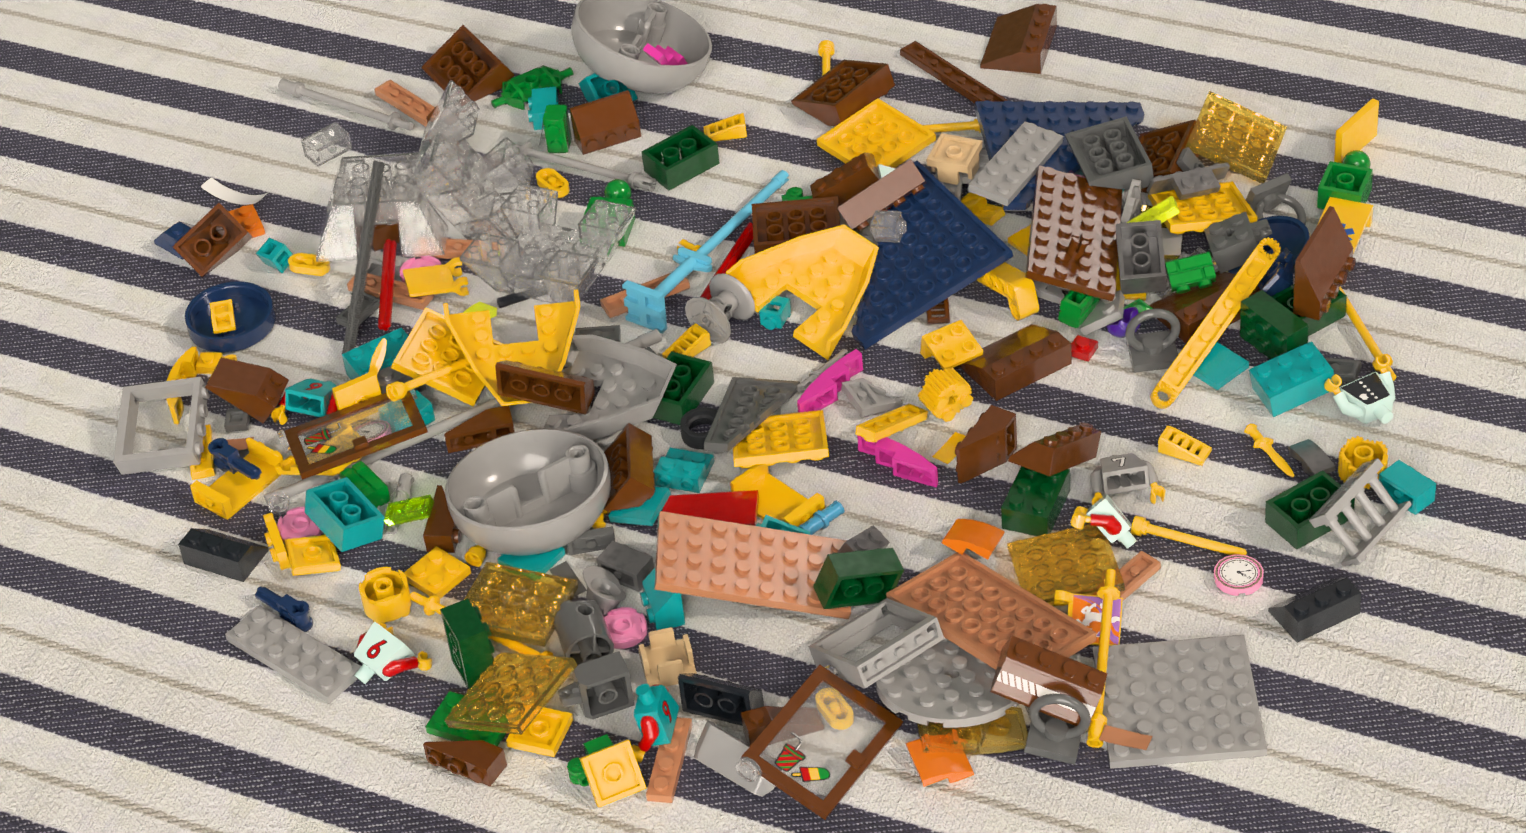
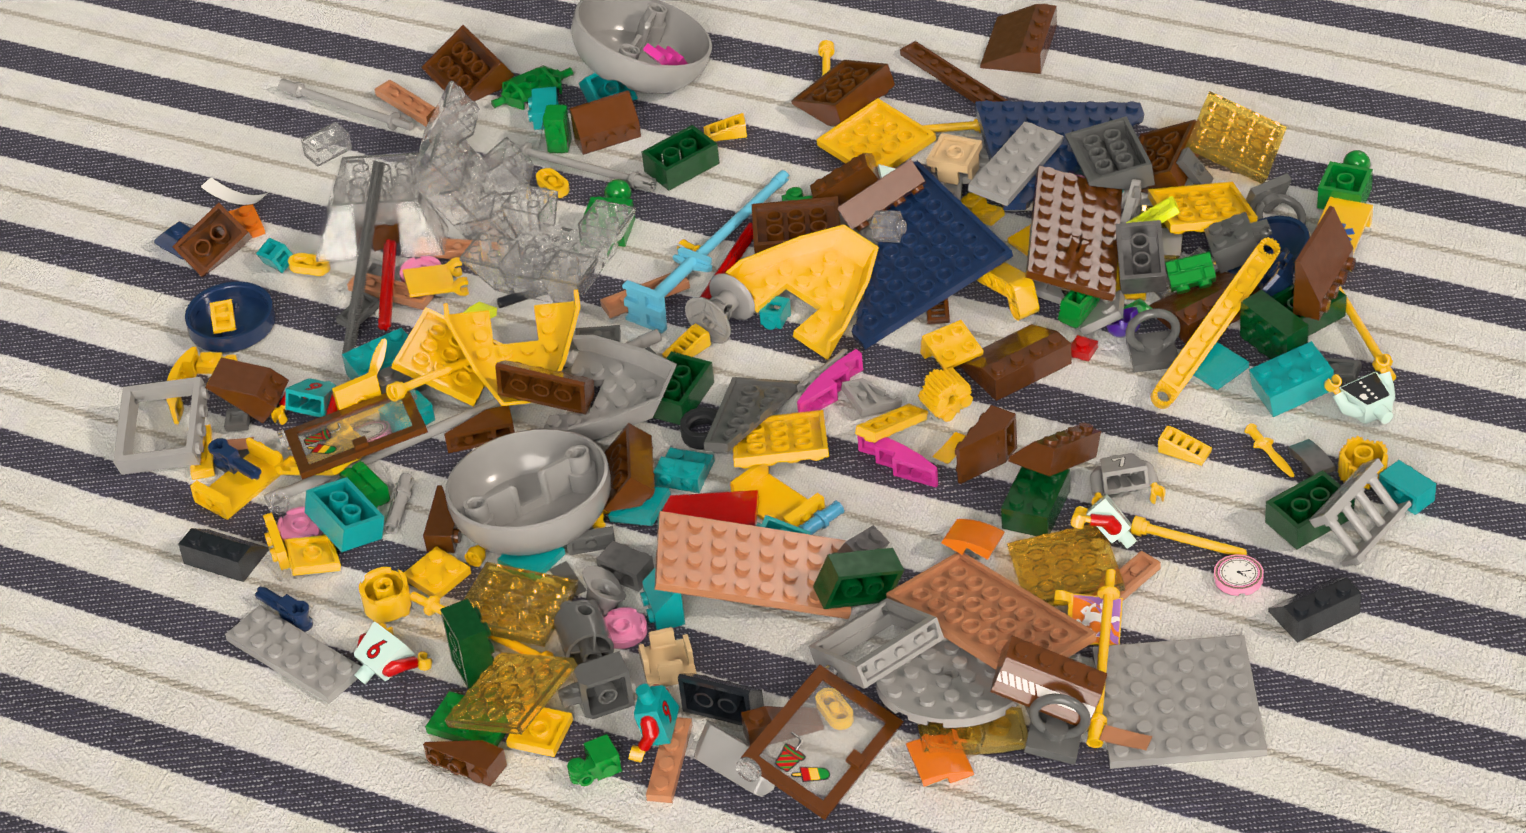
(408, 510): clear neon green plate -> none
(612, 773): yellow plate -> none
(1192, 182): flat silver bracket -> none
(1357, 130): yellow tile -> none

